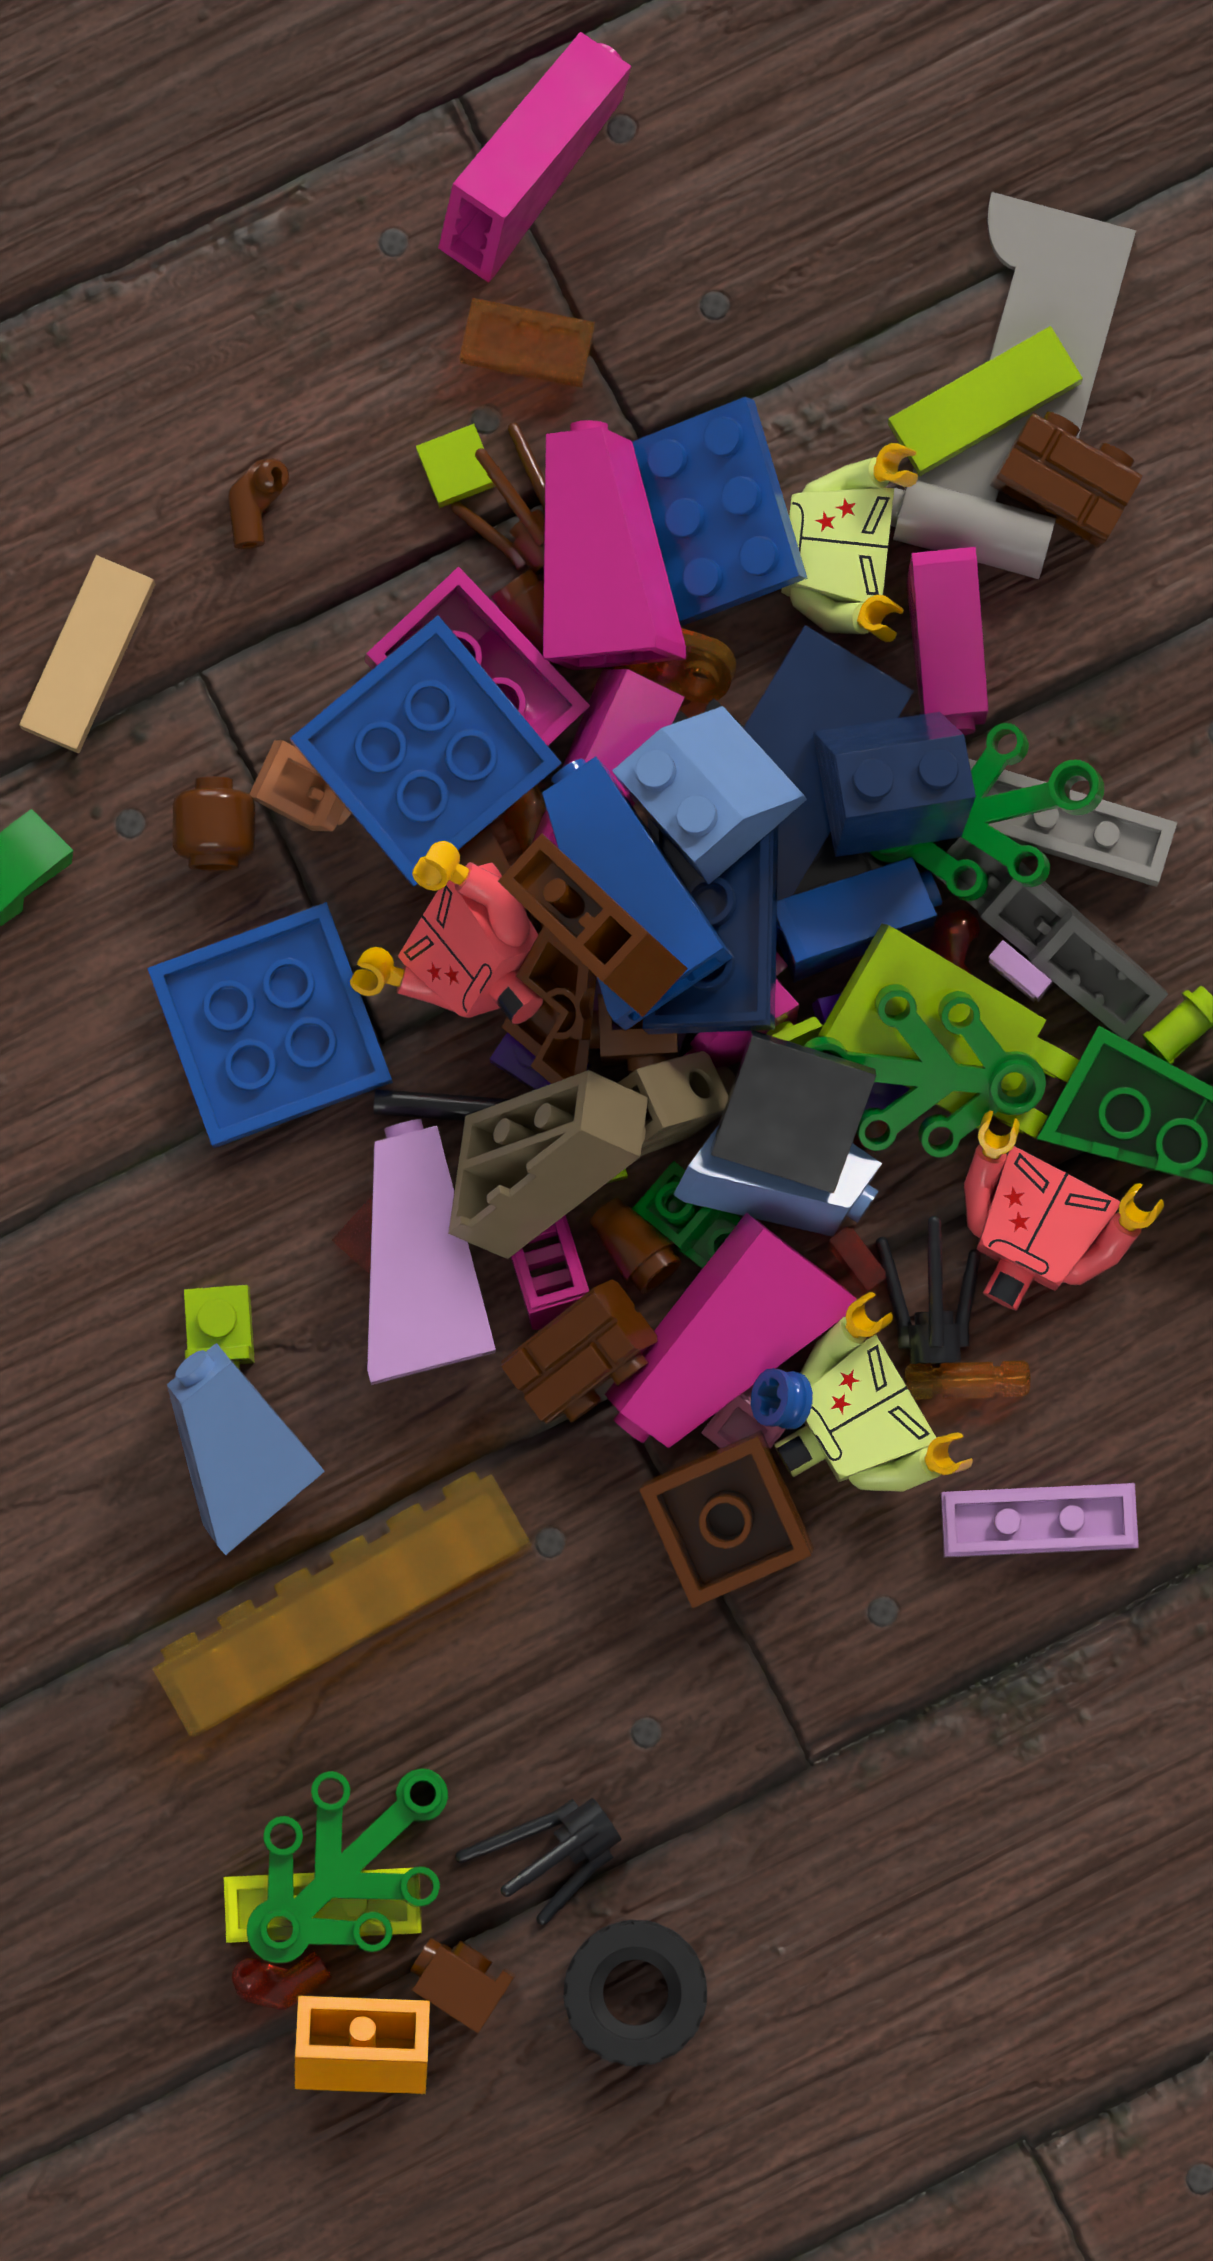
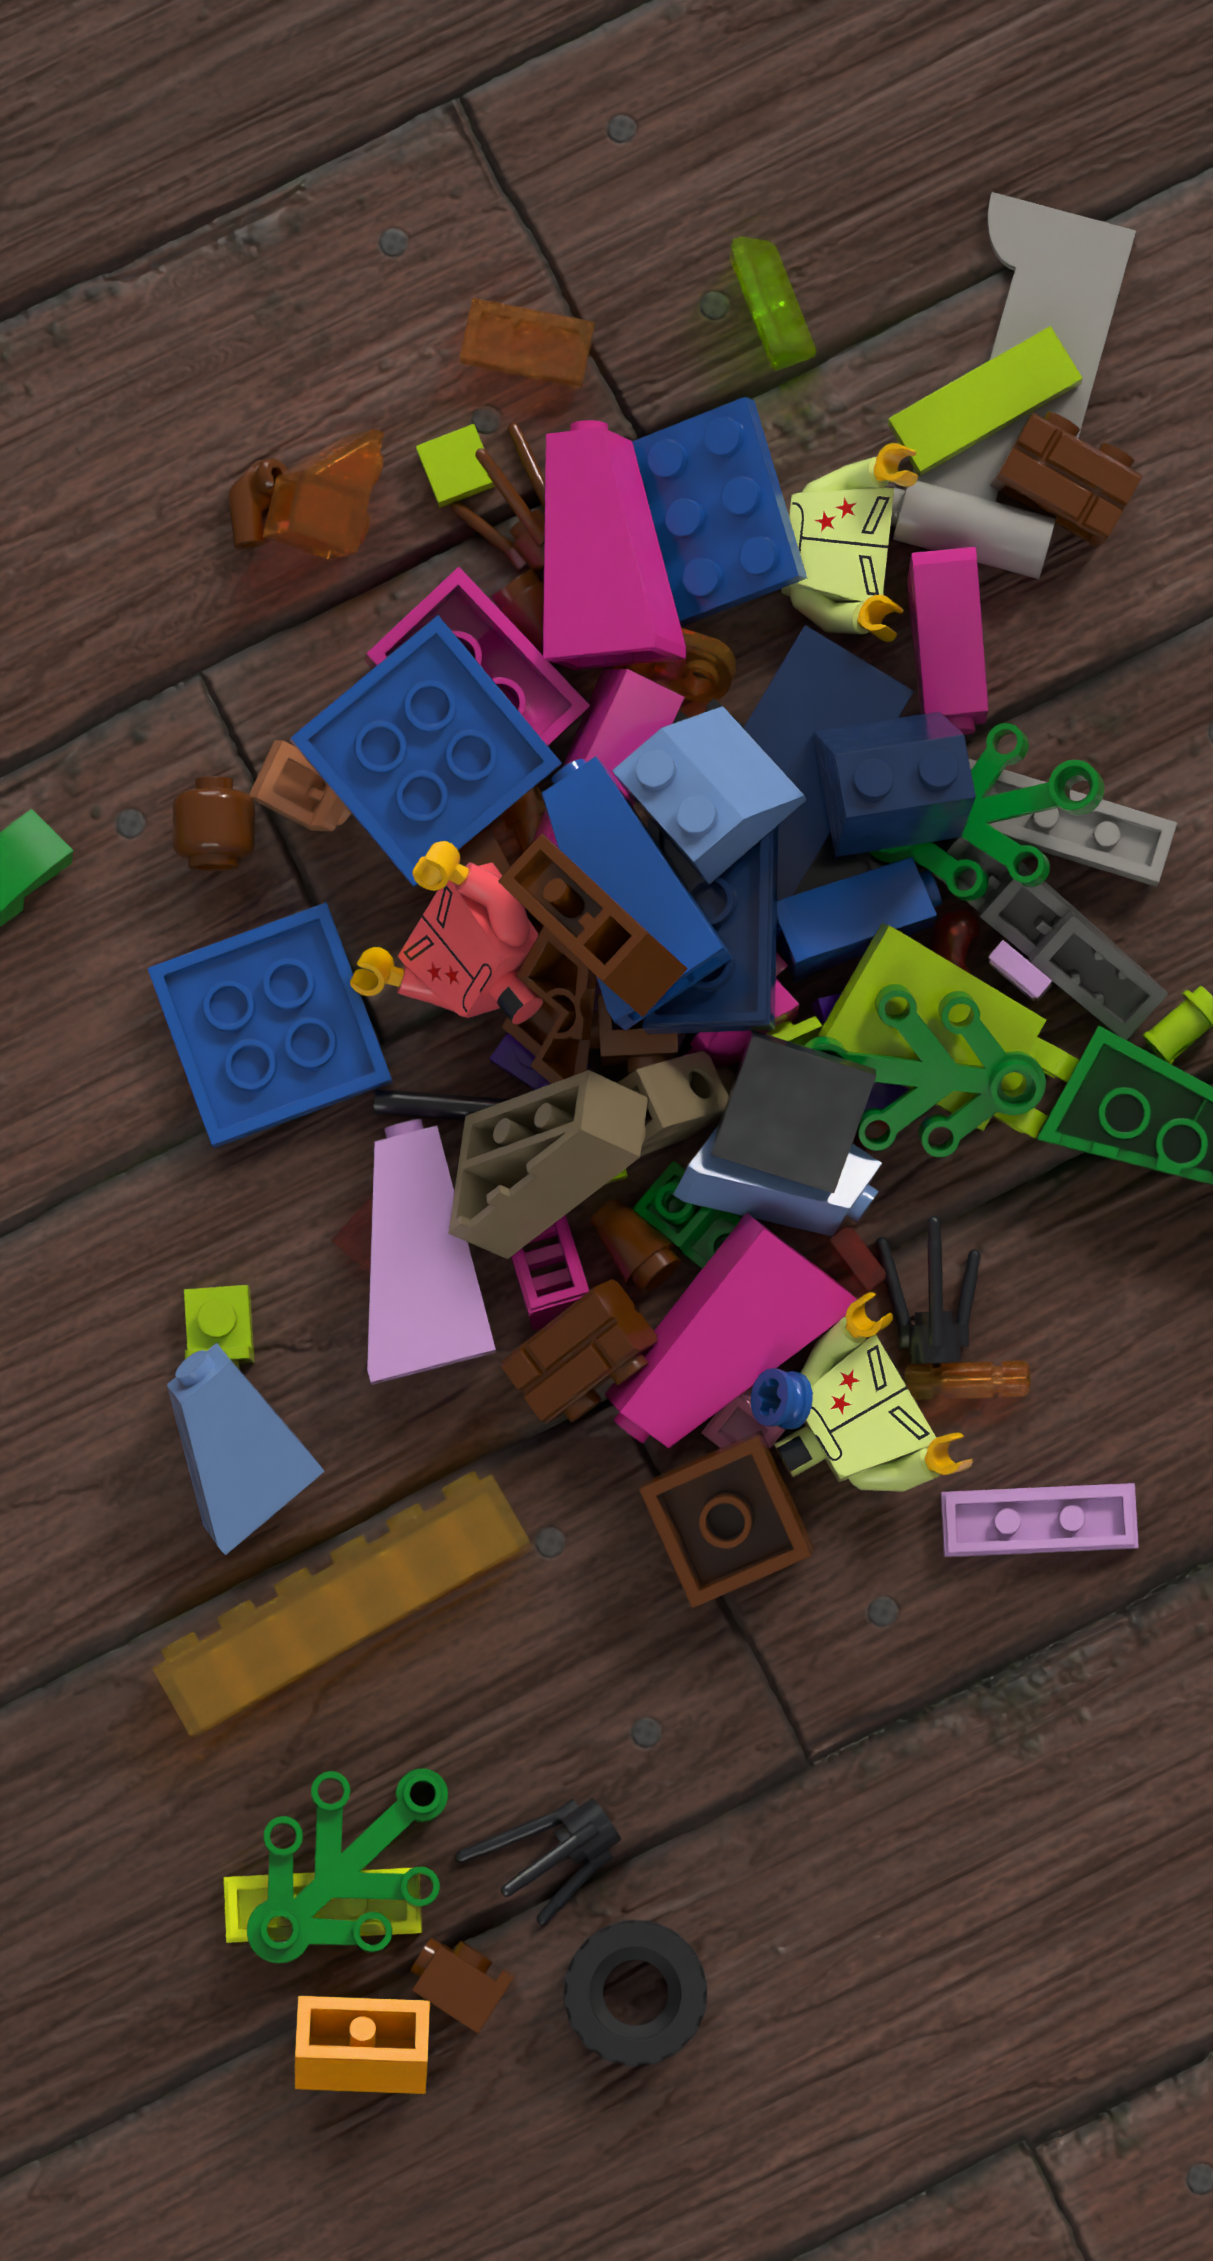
(87, 654): tan tile -> none
(276, 1986): clear red arm -> none
(326, 497): none -> clear orange slope
(531, 156): dark pink slope -> none
(771, 302): none -> clear neon green slope
(1042, 1219): coral torso -> none

